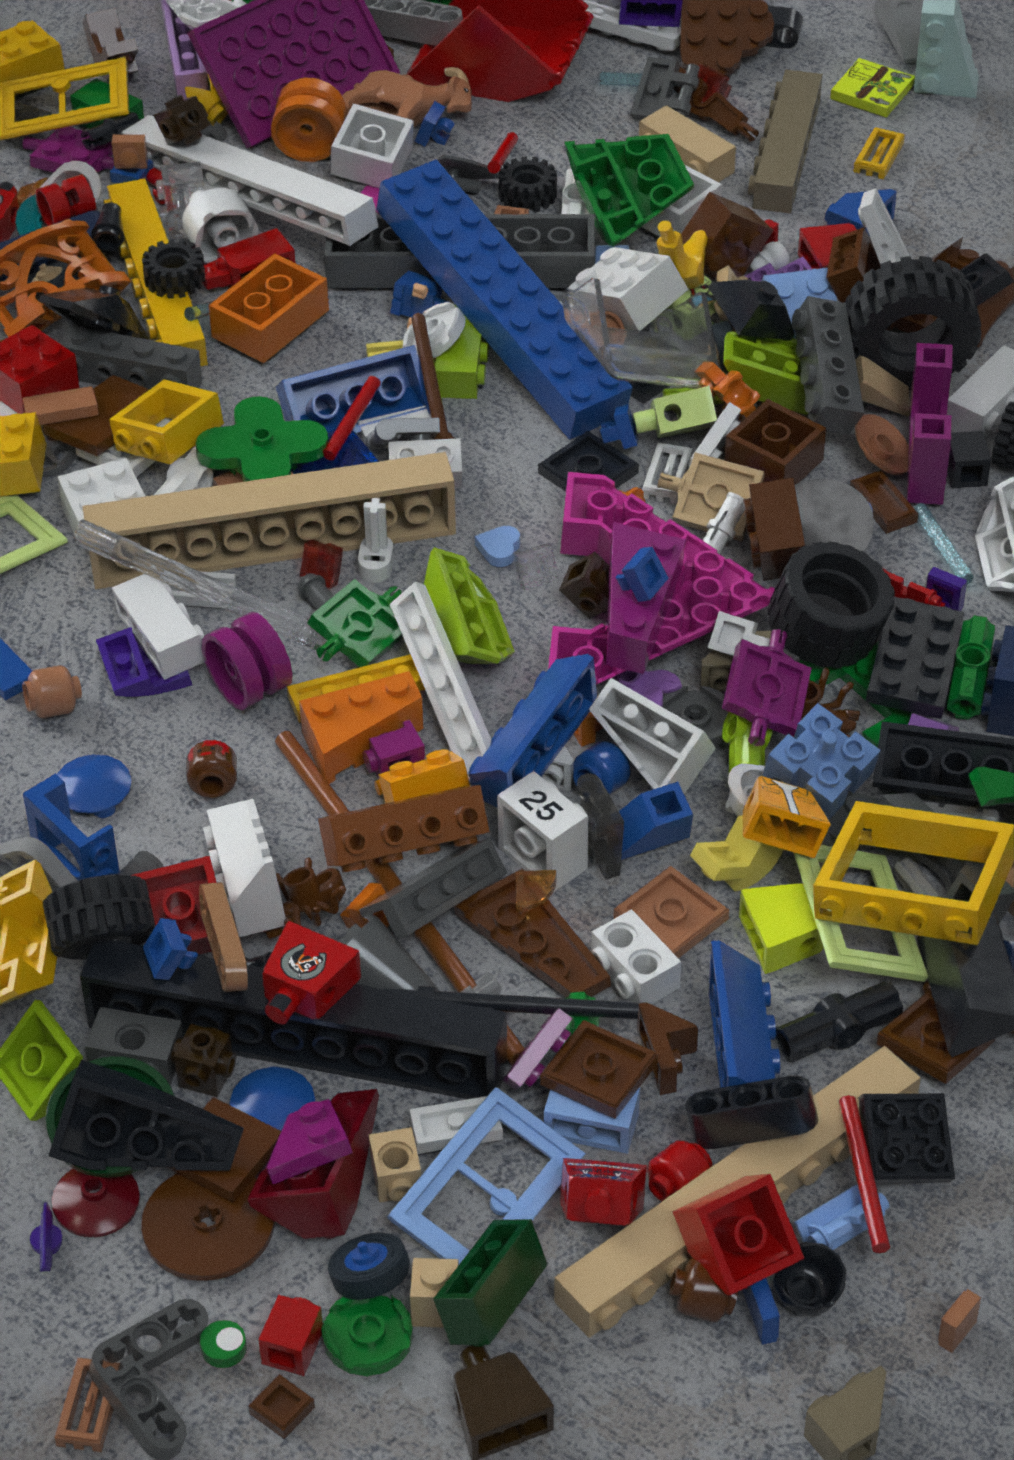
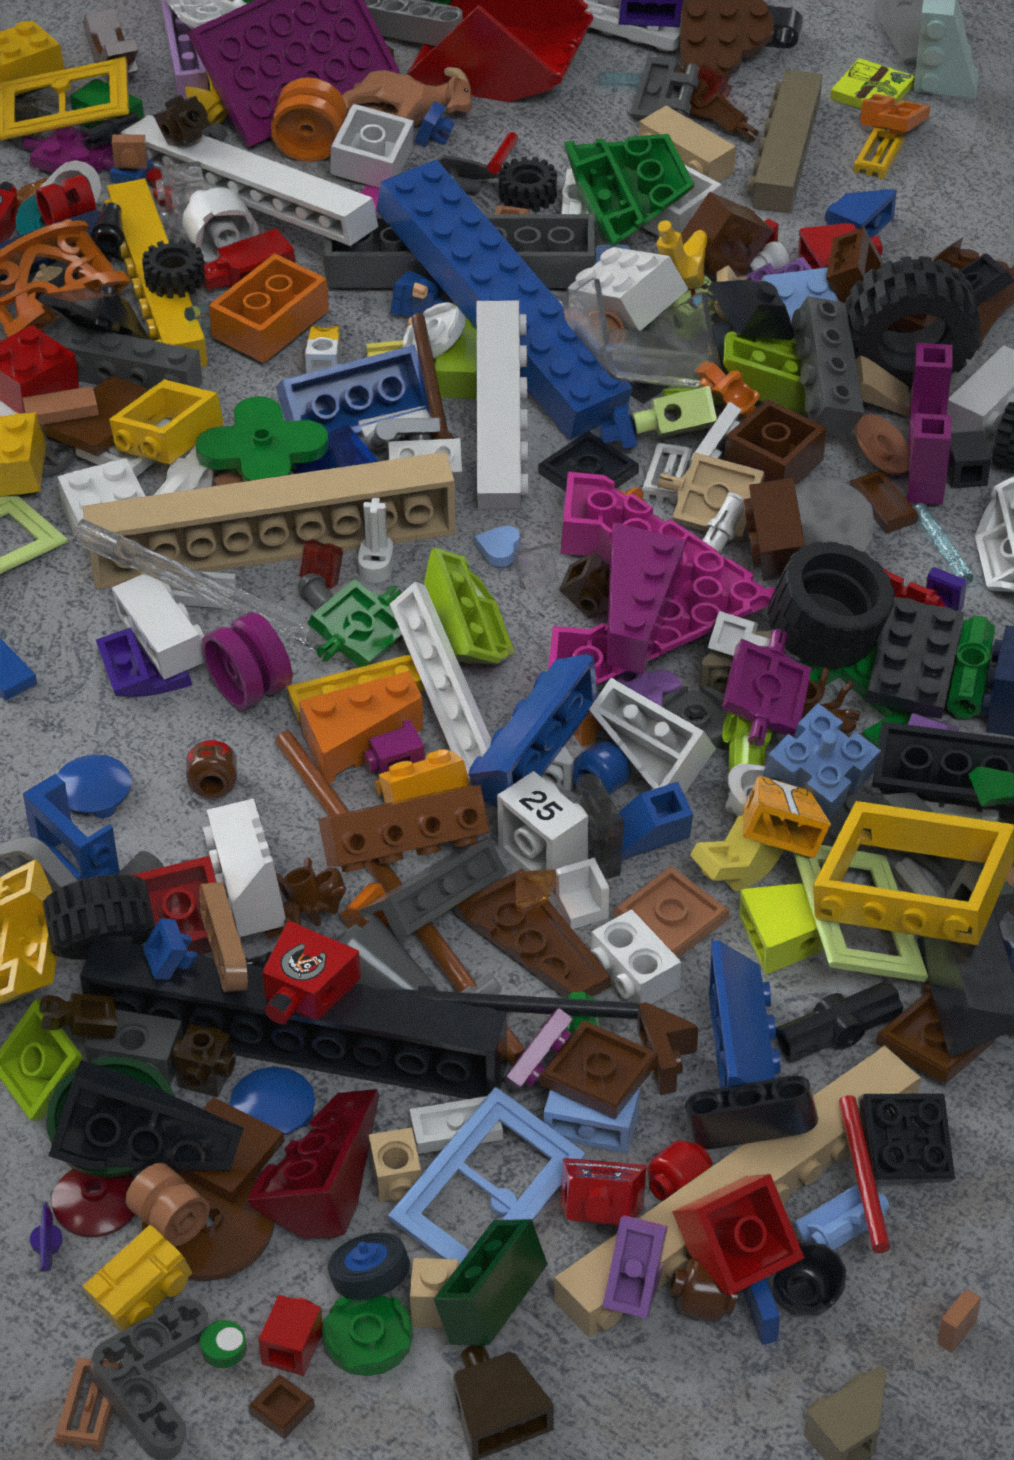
(51, 691): nougat head -> none
(85, 1014): none -> dark brown plate
(138, 1279): none -> yellow brick
(167, 1203): none -> nougat wheel
(308, 1141): magenta wing -> none
(322, 348): none -> white leg
(351, 417): red bar -> none
(498, 405): none -> white brick
(582, 893): none -> white panel
(635, 1266): none -> medium lavender slope
(643, 574): blue tile -> none
(881, 228): white wing -> none
(896, 117): none -> orange plate

